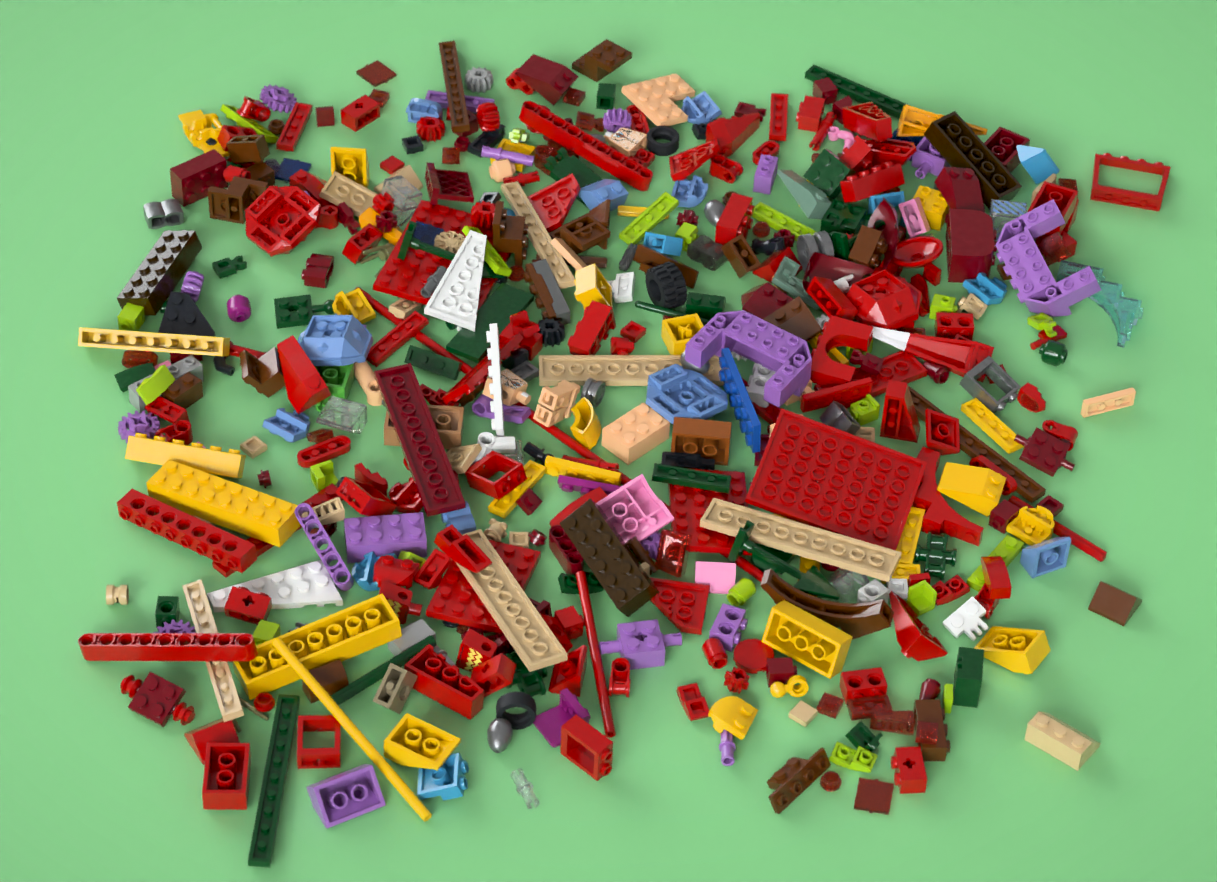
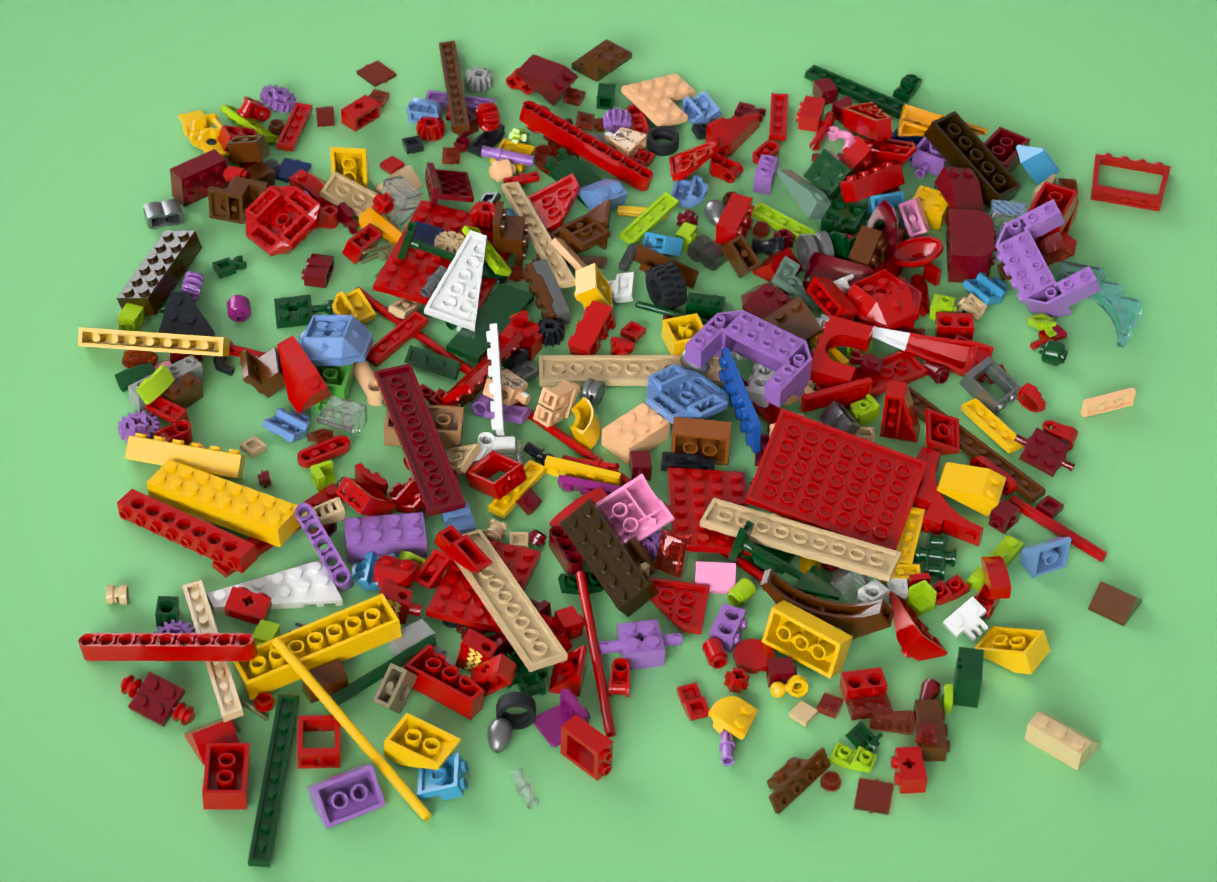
(386, 221): dark red gear -> none
(640, 464): none -> dark red brick
(691, 478): dark green tile -> none
(907, 88): none -> dark green slope
(1032, 525): yellow slope -> none

